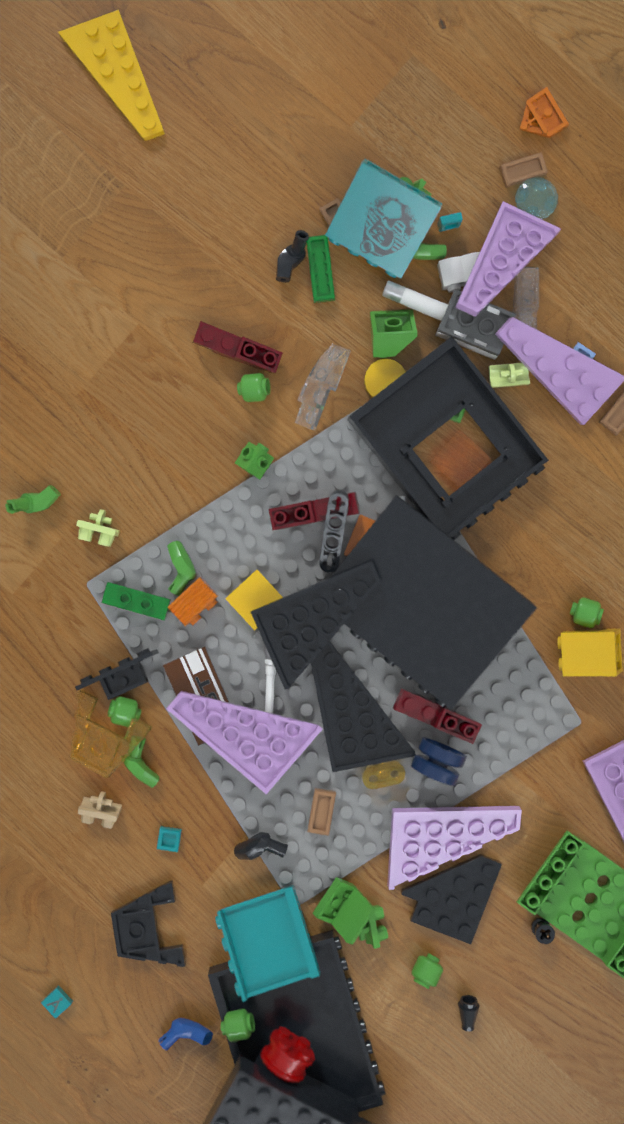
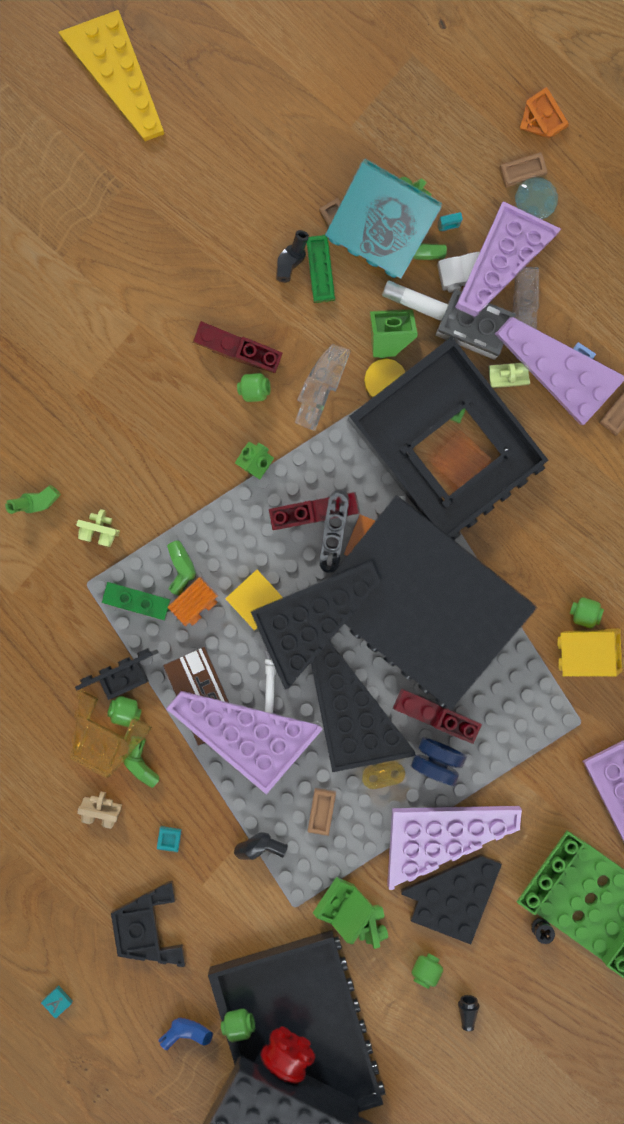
(267, 942): teal panel -> none

